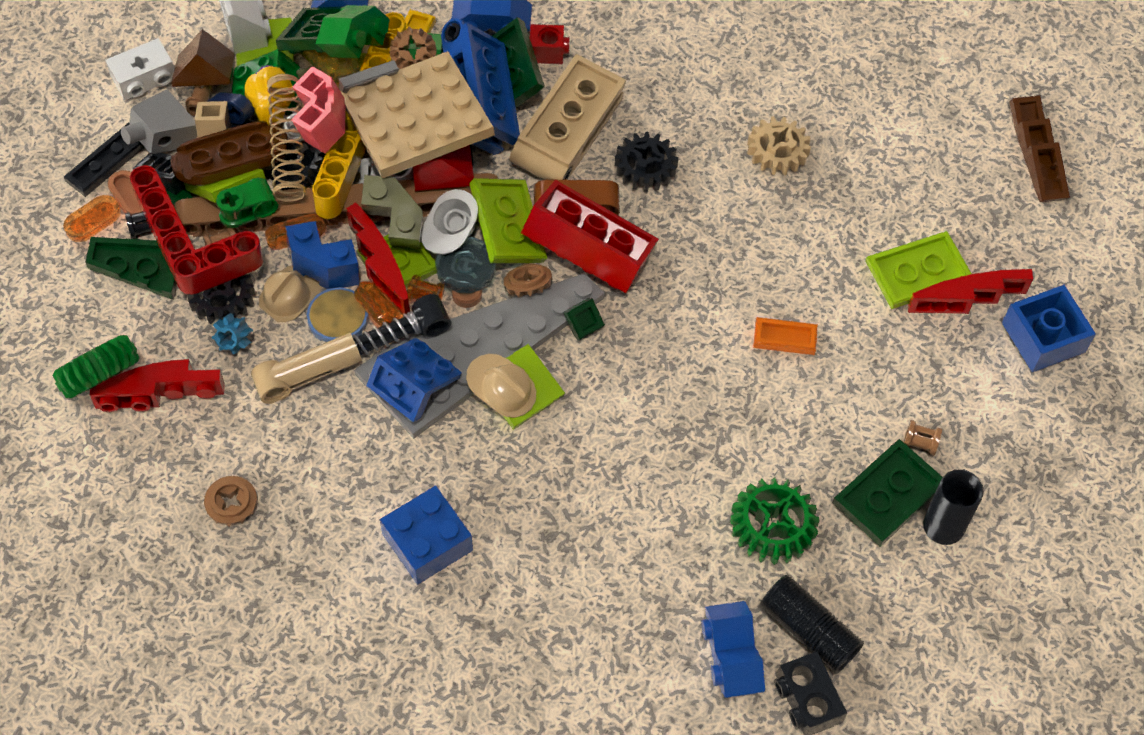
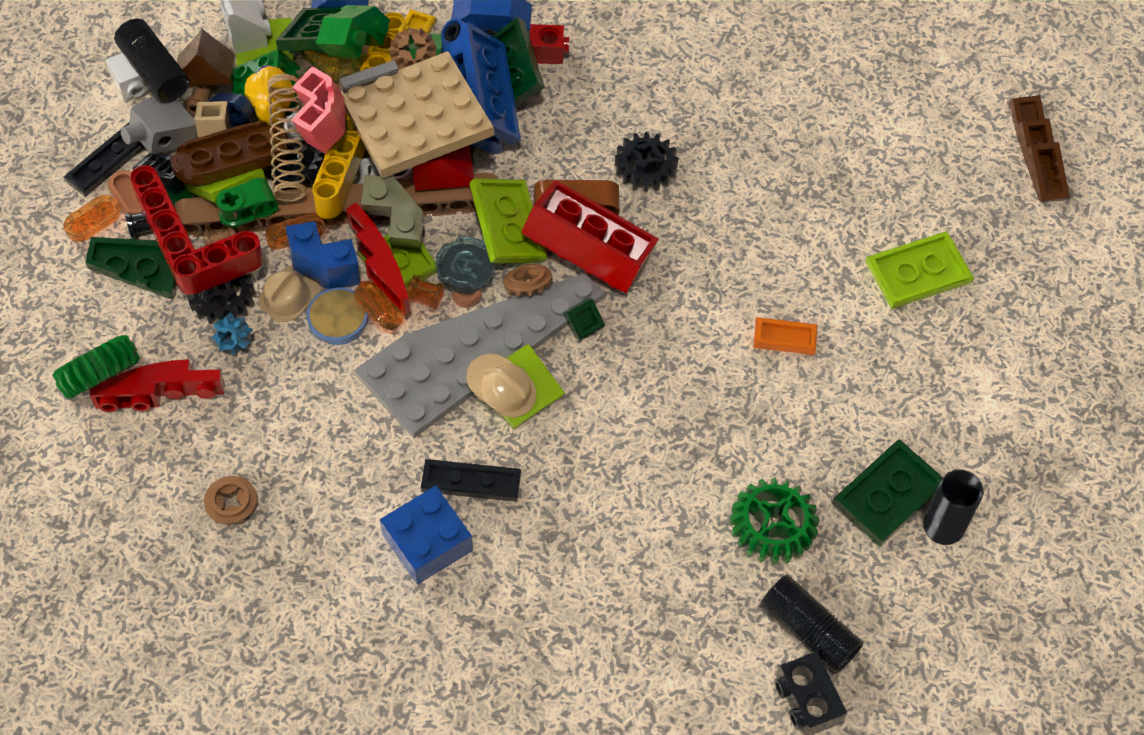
(151, 60): none -> black piece
(278, 378): piece -> none
(409, 377): blue bracket -> none
(449, 222): white piece -> none
(472, 480): none -> black tile
(568, 120): tan hinge -> none
(736, 660): blue brick -> none
(778, 145): tan gear -> none
(923, 437): medium nougat bush -> none
(960, 293): red slope -> none
(1048, 328): blue brick -> none

